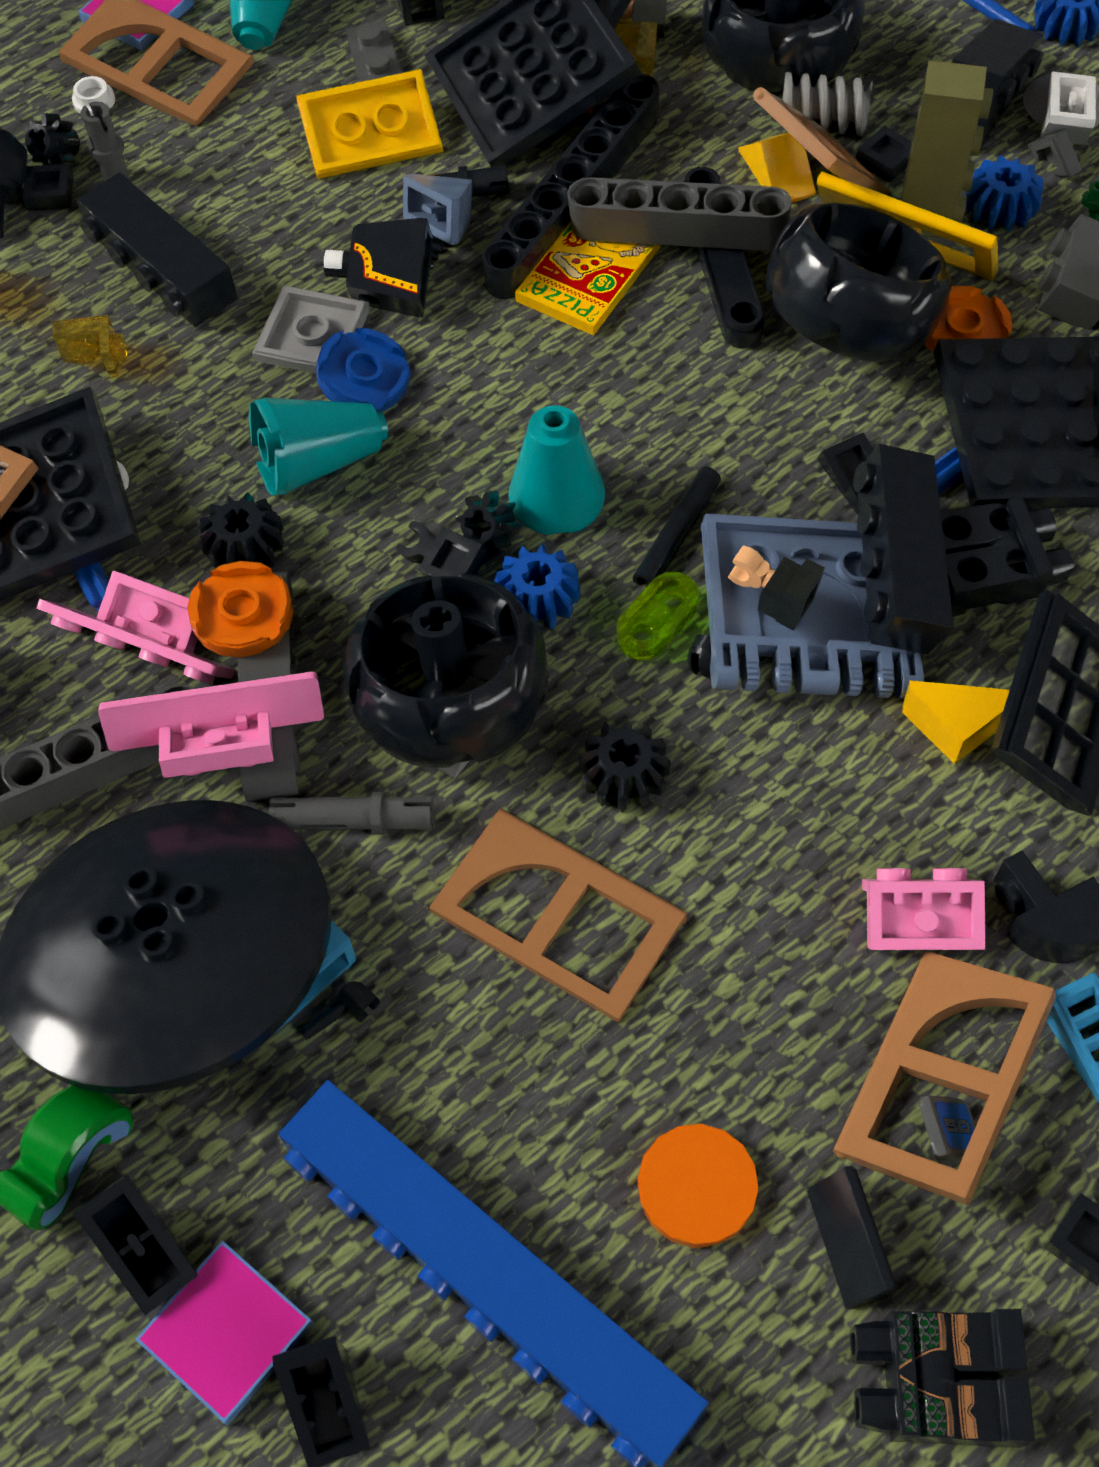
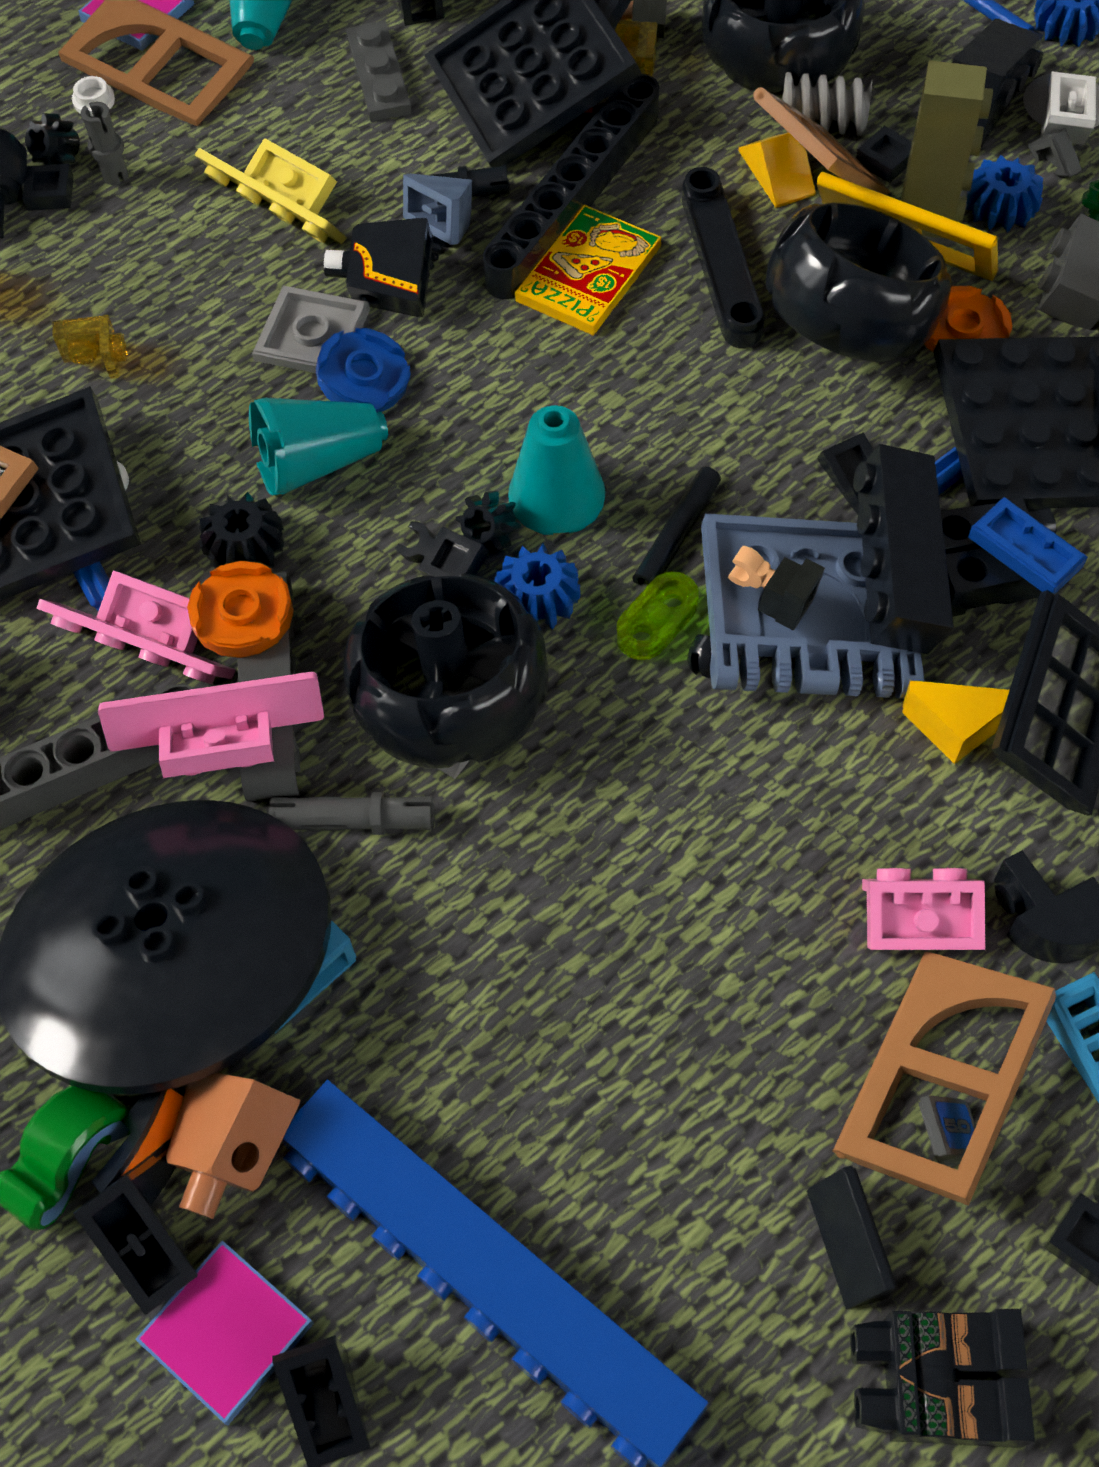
(146, 1147): none -> slope
(156, 250): black brick -> none
(227, 1137): none -> nougat torso
(285, 182): none -> light yellow bracket
(352, 998): black hand -> none
(369, 123): yellow tile -> none
(516, 845): medium nougat window -> none
(624, 765): black gear -> none
(678, 213): dark grey beam -> none
(697, 1185): orange tile -> none
(1027, 546): none -> blue plate

